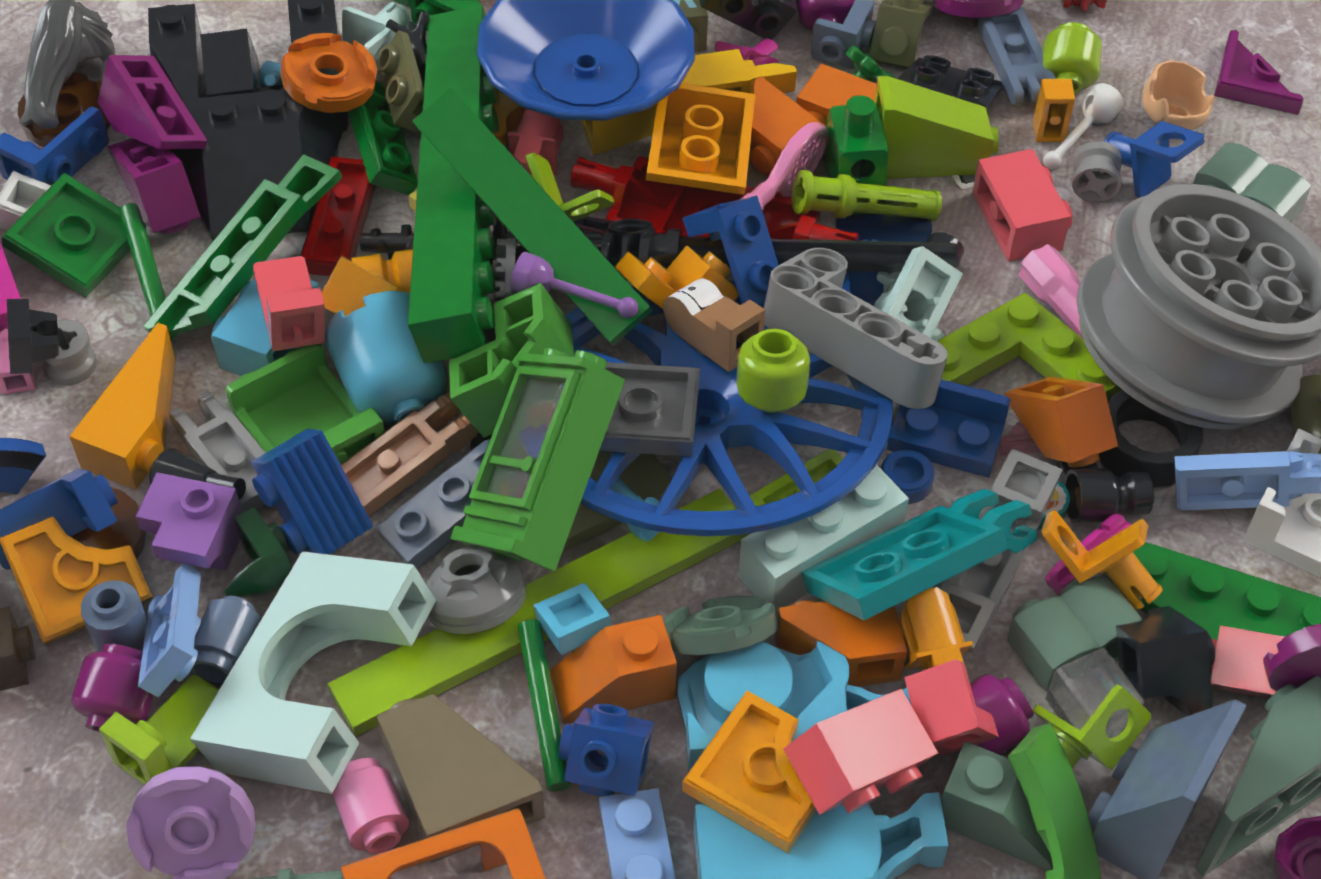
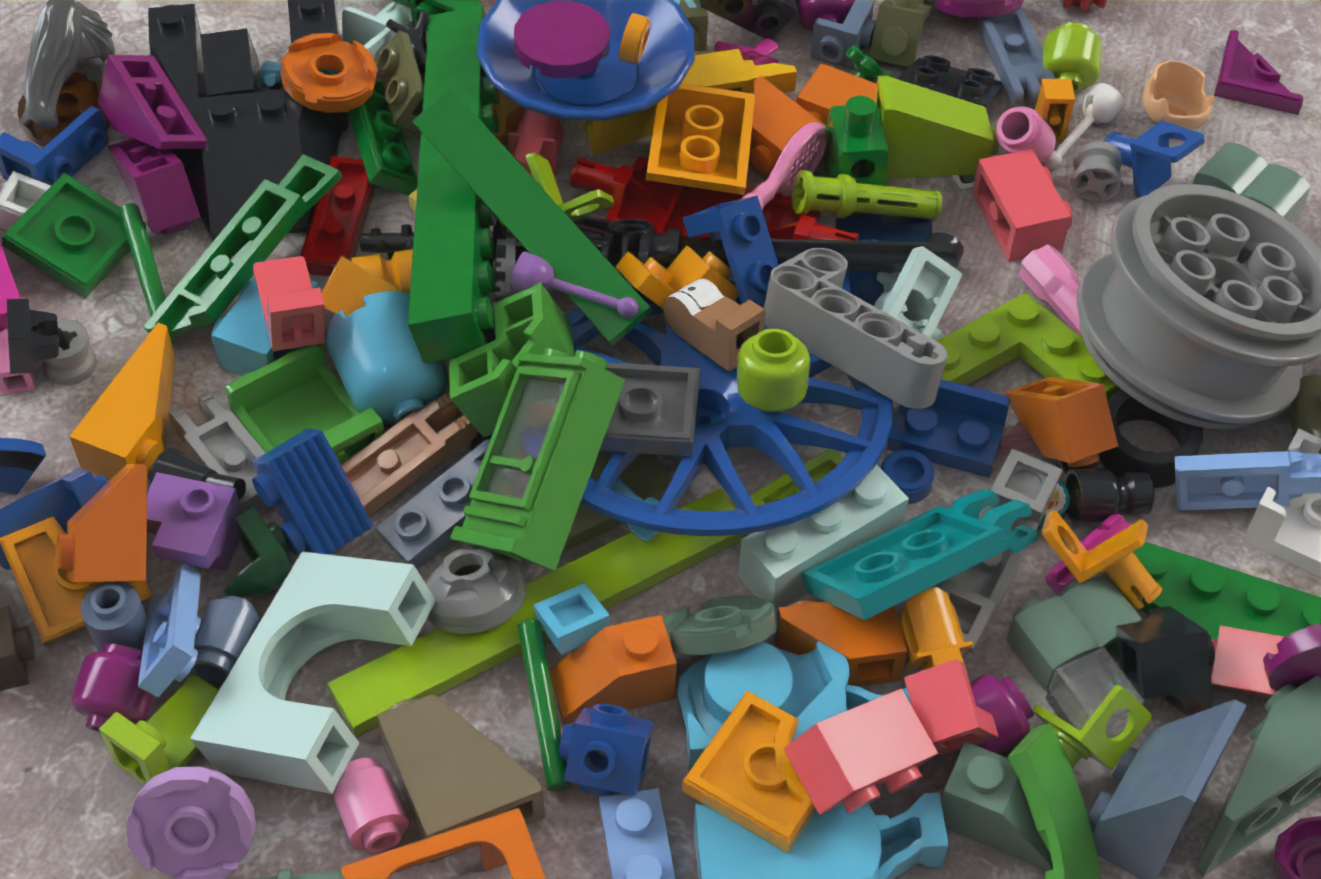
(109, 532): none -> orange slope
(561, 39): none -> magenta tile
(634, 39): none -> light orange tile
(1024, 130): none -> bright pink brick

